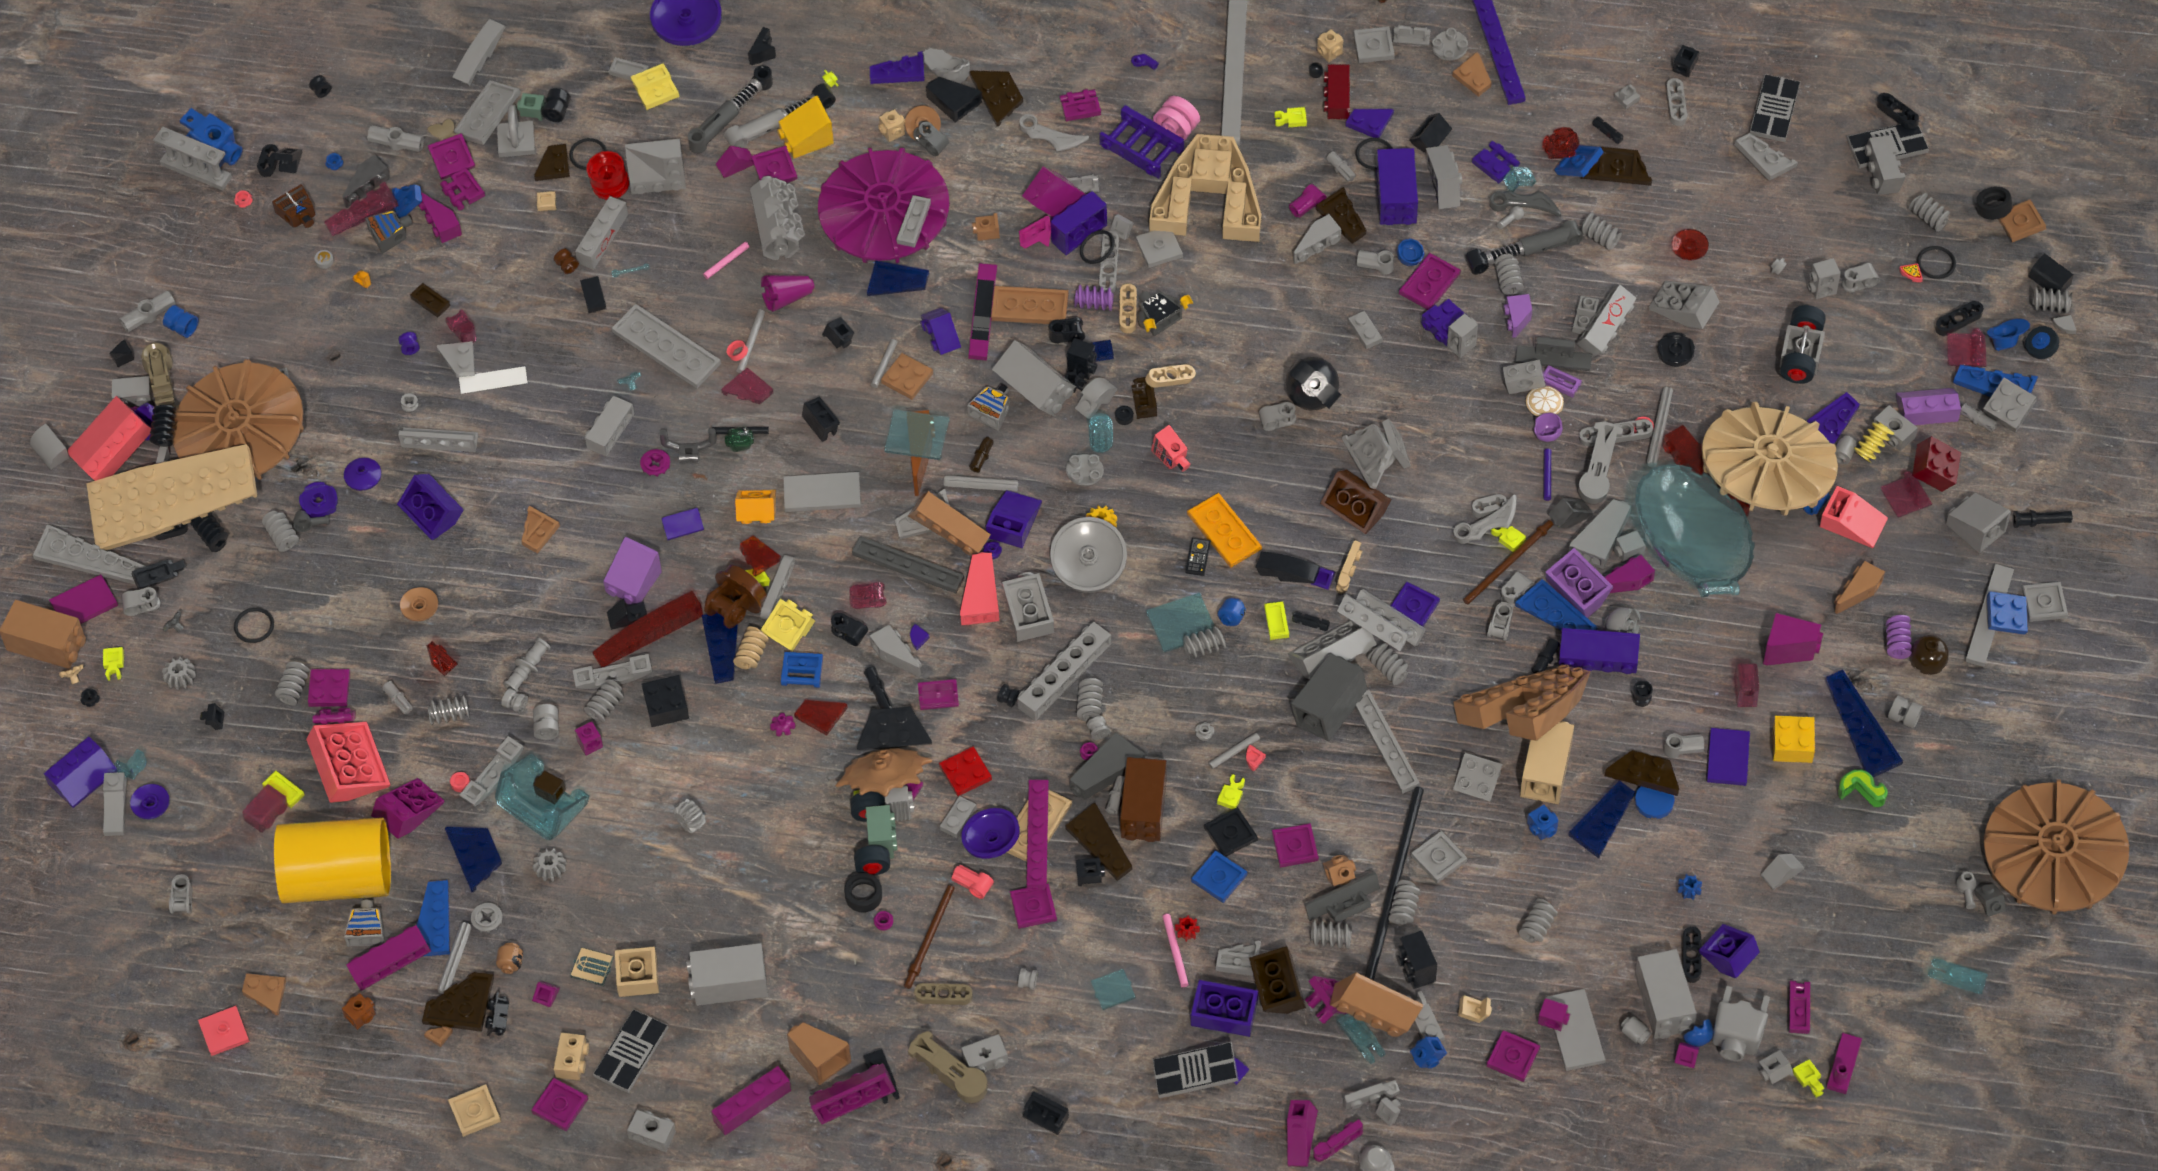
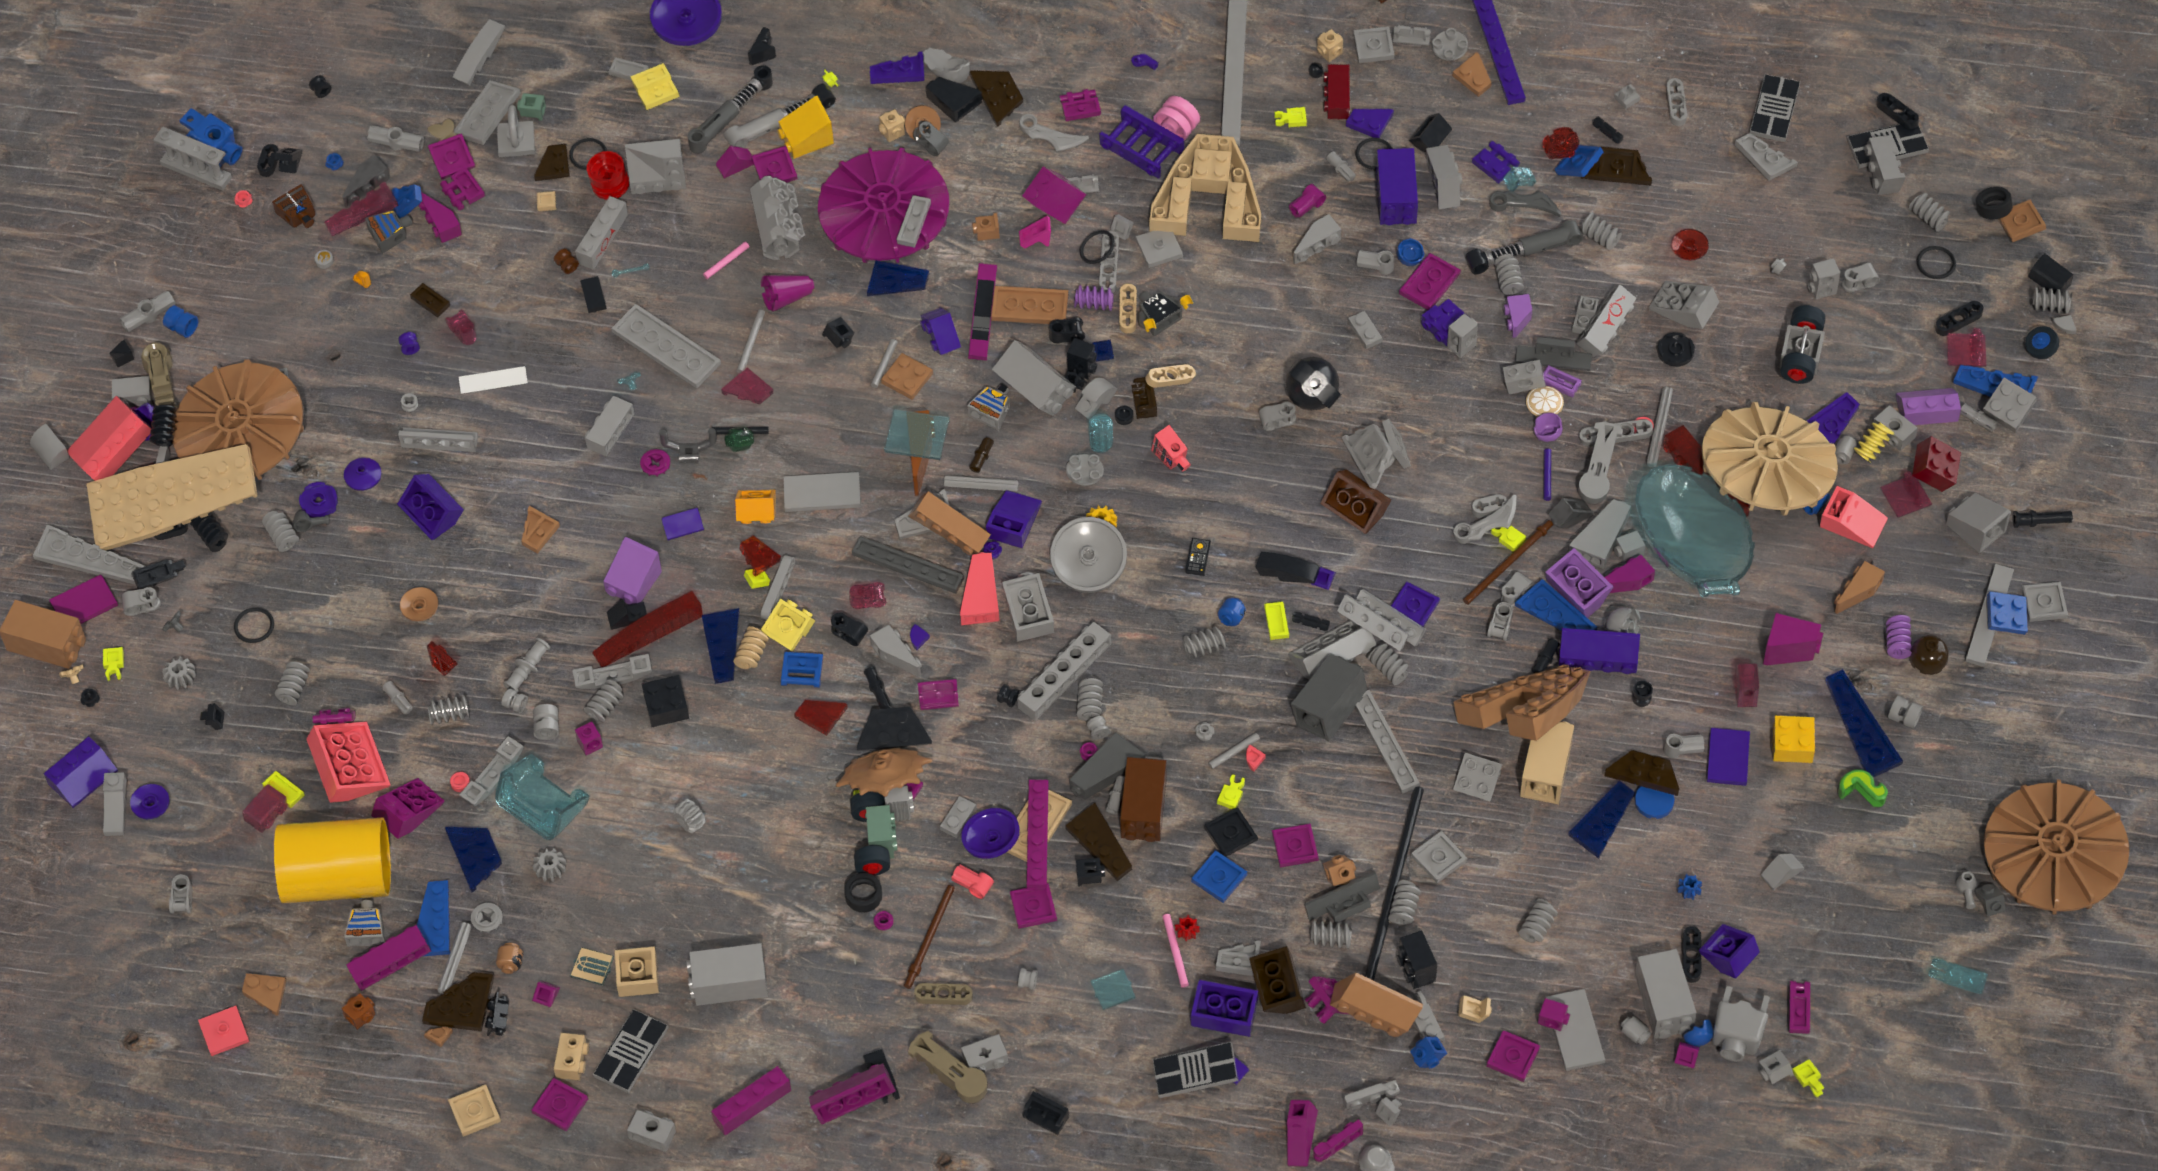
(134, 765): clear light blue bracket -> none
(329, 687): magenta plate -> none
(459, 357): light grey wing -> none
(549, 787): dark brown brick -> none
(556, 105): black wheel -> none
(733, 346): coral piece -> none
(743, 593): reddish brown piece -> none
(782, 724): magenta plant -> none
(818, 1051): medium nougat slope -> none
(820, 418): black hinge -> none
(965, 771): red plate -> none
(1078, 222): dark purple brick -> none
(1179, 619): clear light blue piece -> none
(1224, 529): light orange tile -> none
(1343, 213): dark brown wing -> none
(1349, 568): tan hinge -> none
(1360, 1036): clear light blue hinge -> none
(1515, 213): light grey bar -> none
(1542, 822): blue brick -> none
(1685, 61): black brick -> none
(1844, 1063): magenta piece -> none
(1912, 272): tile -> none
(2007, 333): blue piece -> none

